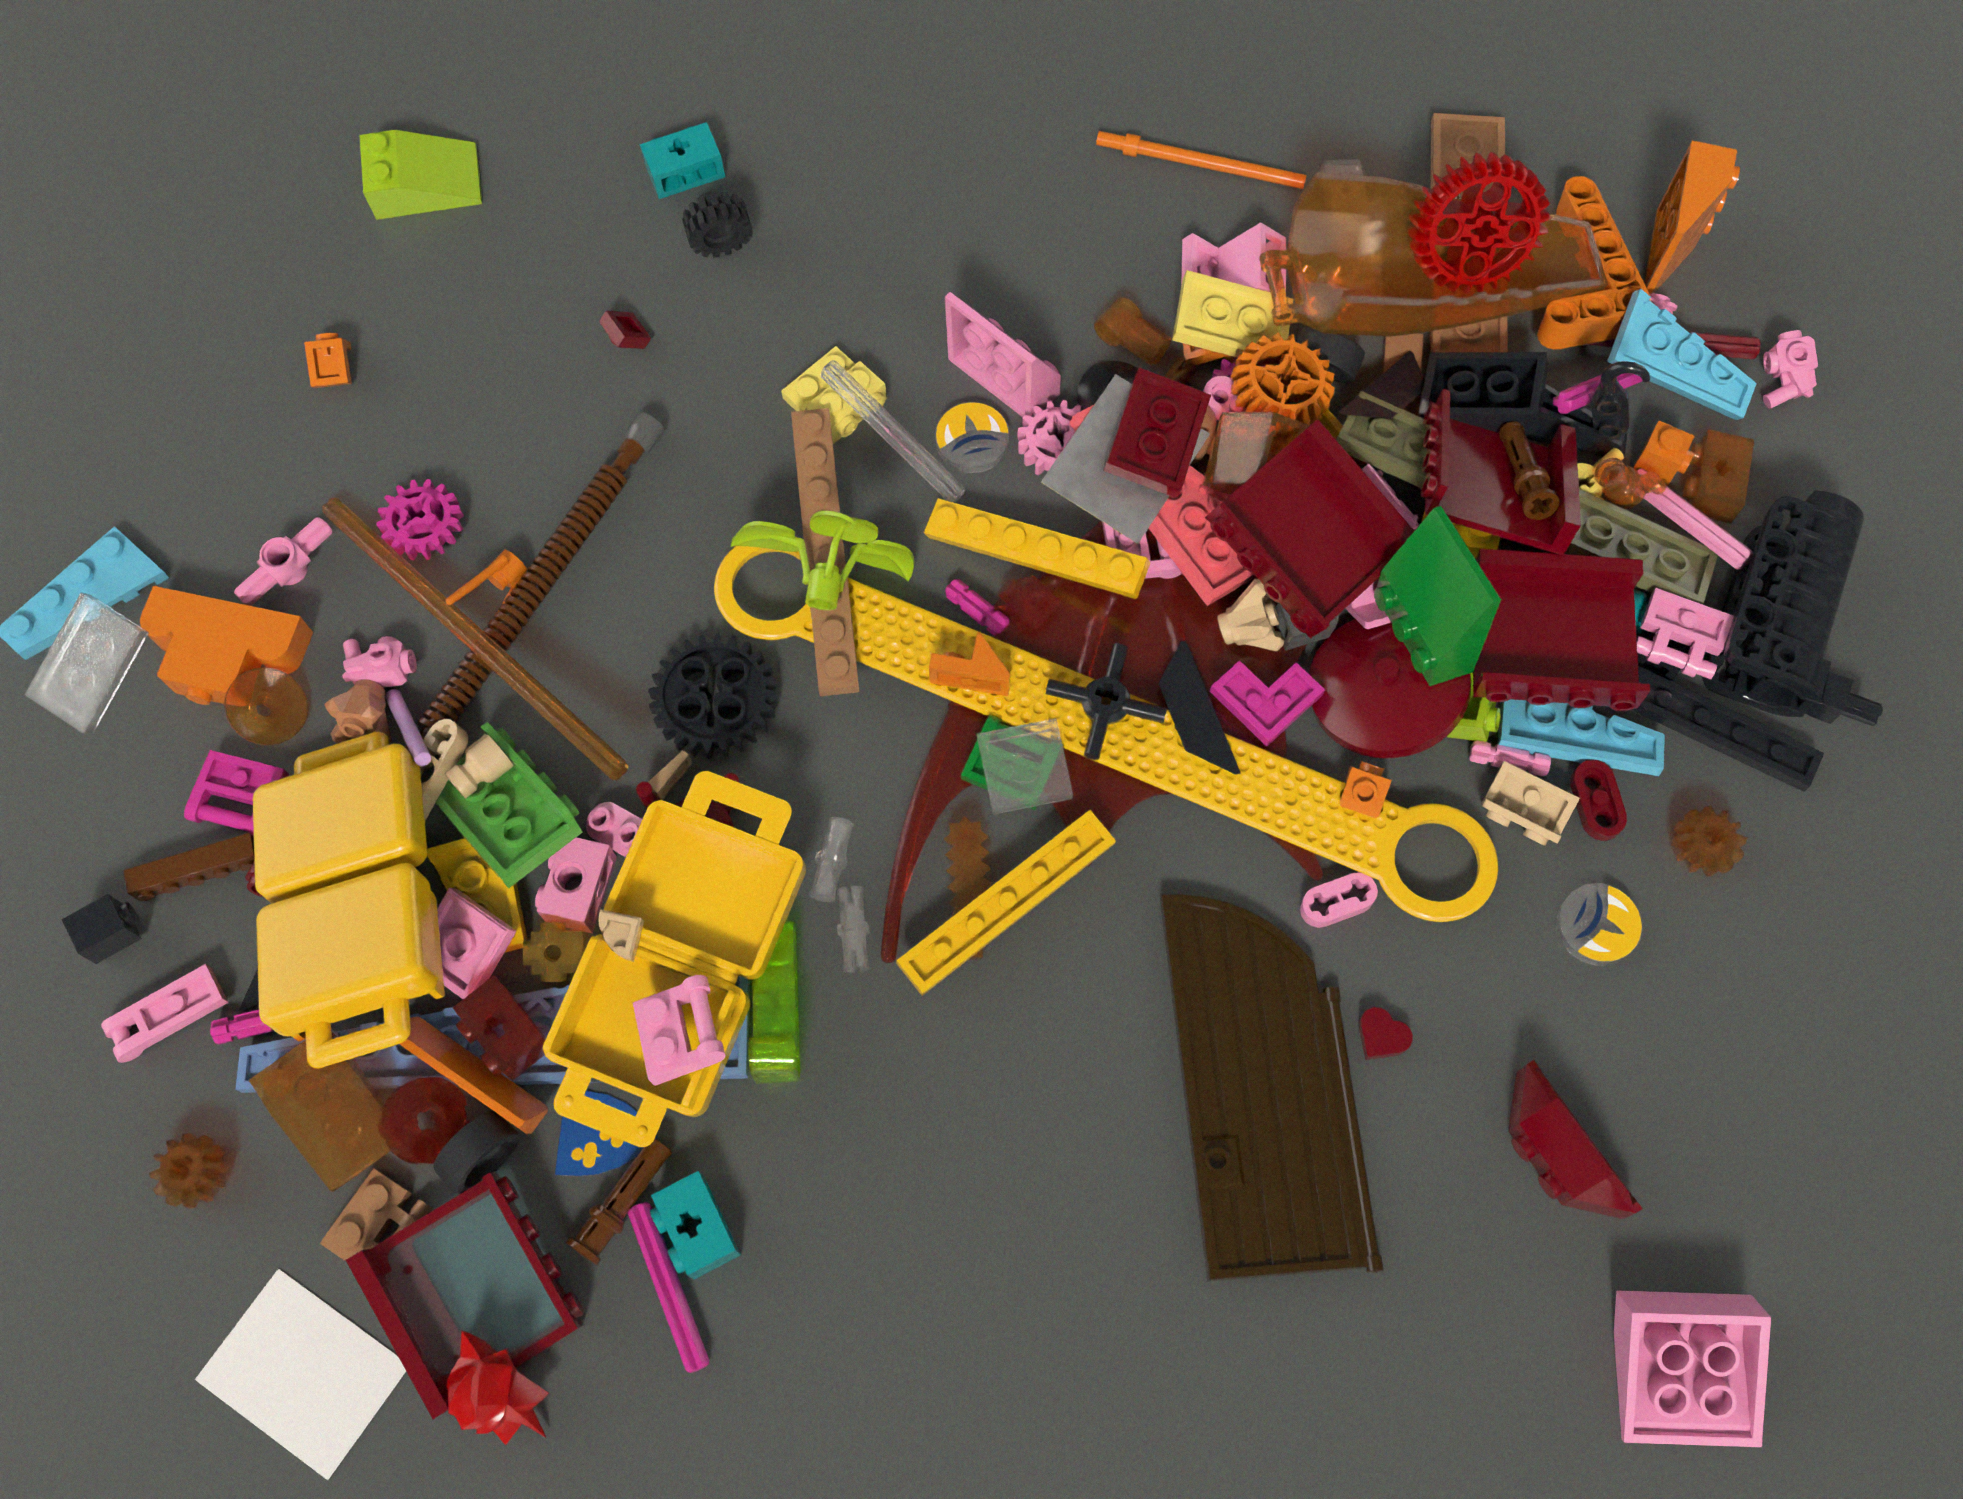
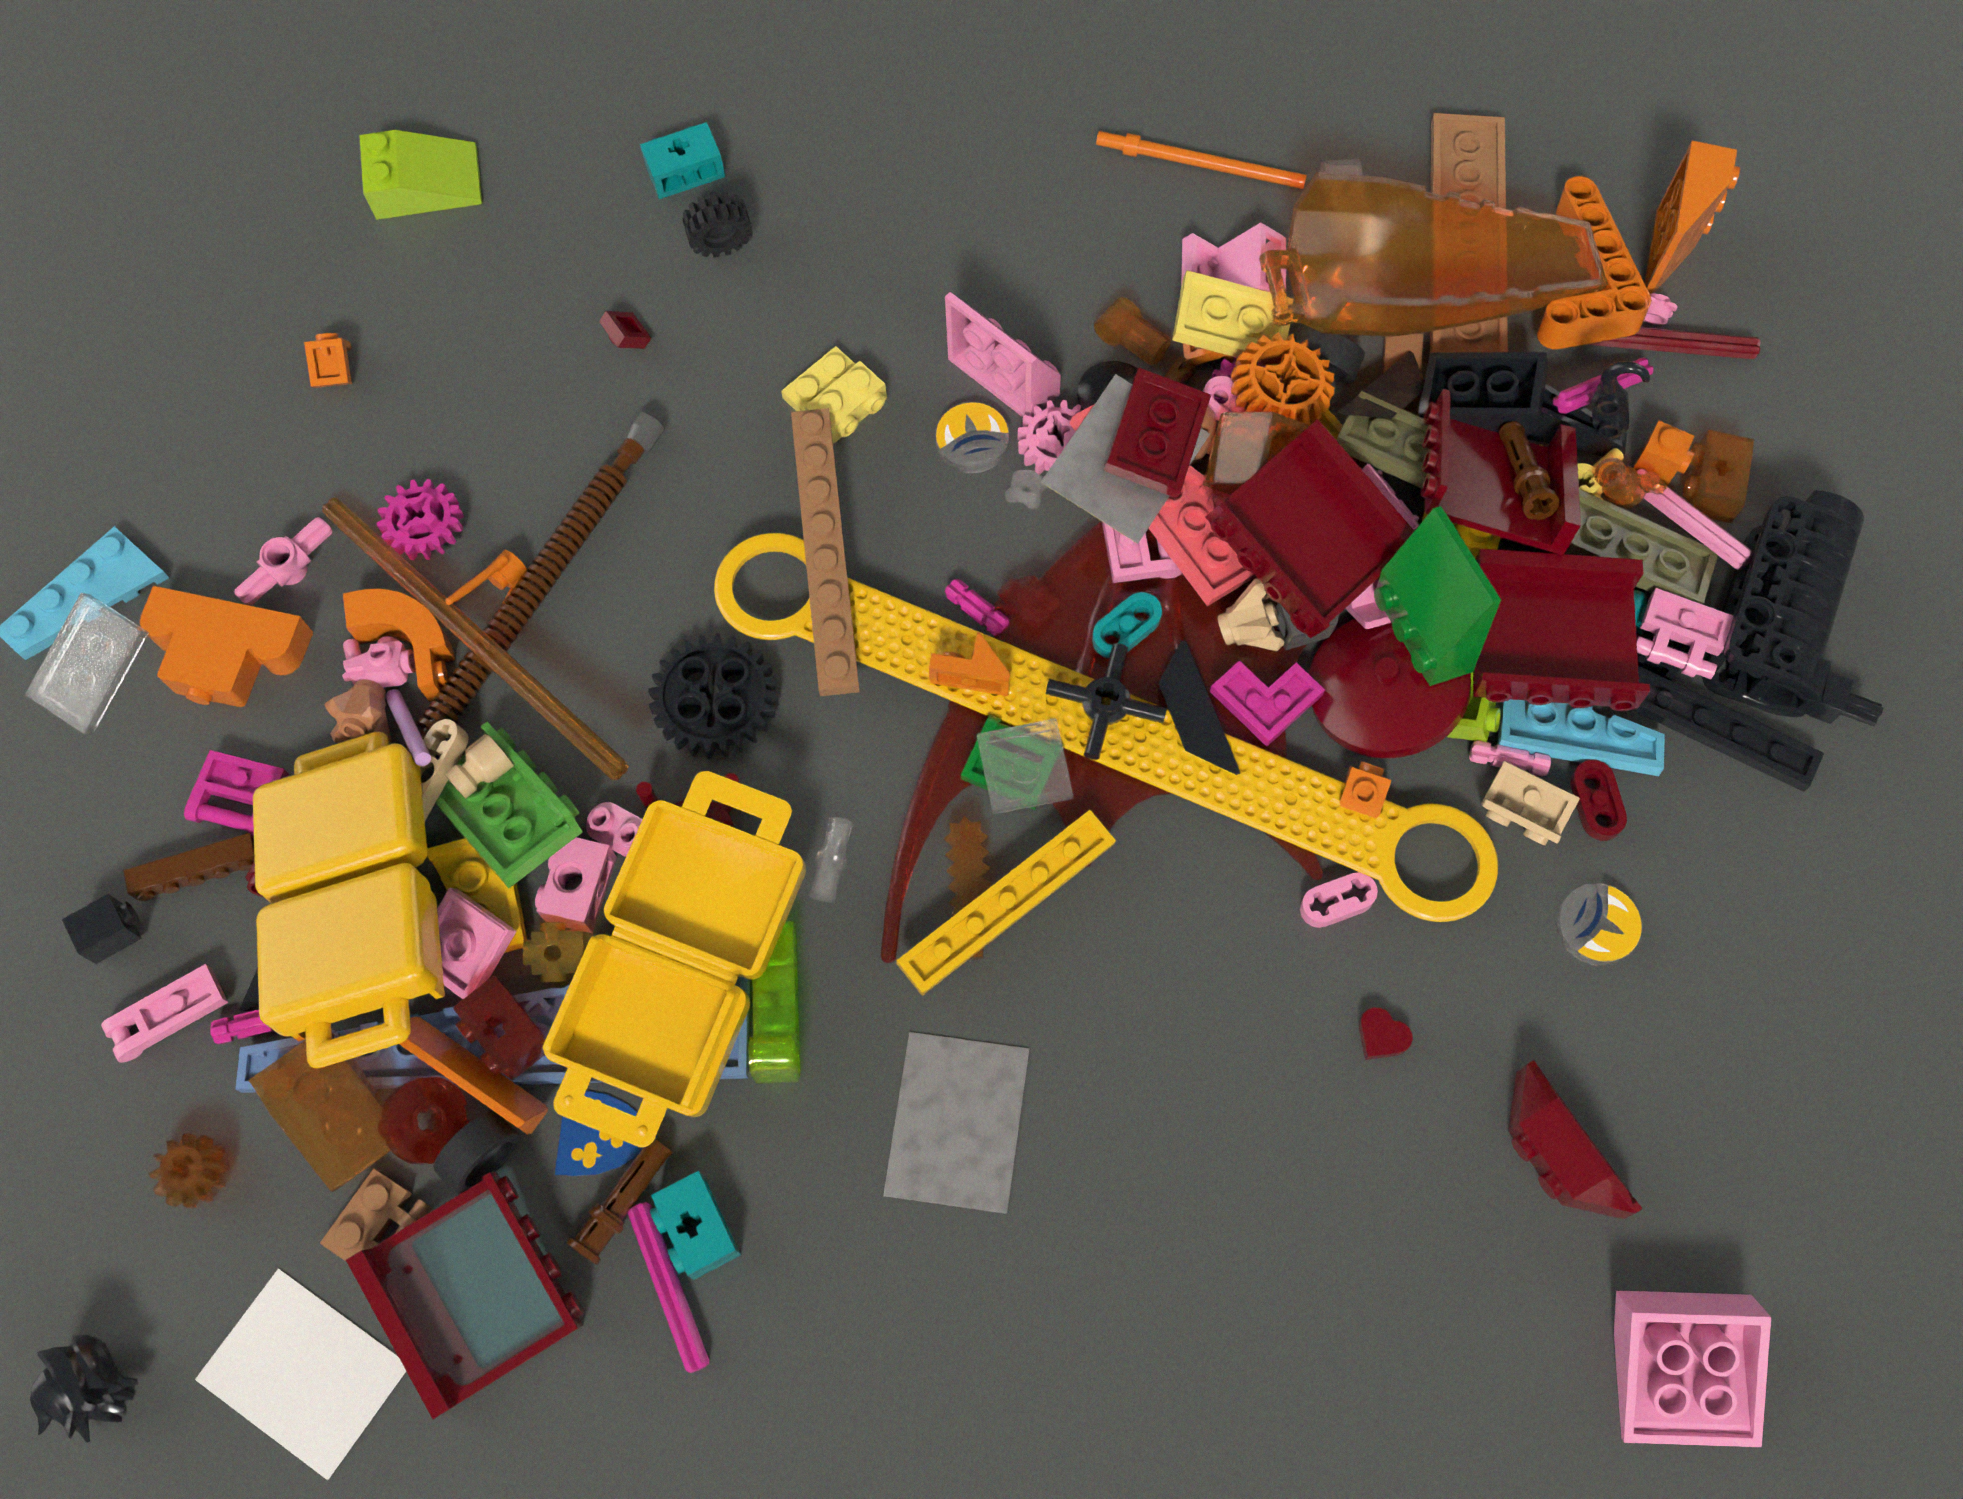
(79, 1386): none -> black hair
(276, 691): clear orange dish -> none
(389, 613): none -> orange arch
(491, 1392): red hair -> none
(621, 933): tan tile -> none
(665, 1033): bright pink plate -> none
(670, 774): tan piece -> none
(825, 581): lime plant -> none
(853, 929): clear pin -> none
(892, 431): clear axle -> none
(957, 1123): none -> flat silver sticker
(1024, 479): none -> clear plate
(1038, 548): yellow plate -> none
(1123, 624): none -> teal plate
(1265, 1098): dark brown door -> none
(1479, 222): red gear -> none
(1680, 359): medium azure wing -> none
(1705, 825): clear orange gear -> none
(1795, 363): bright pink piece -> none

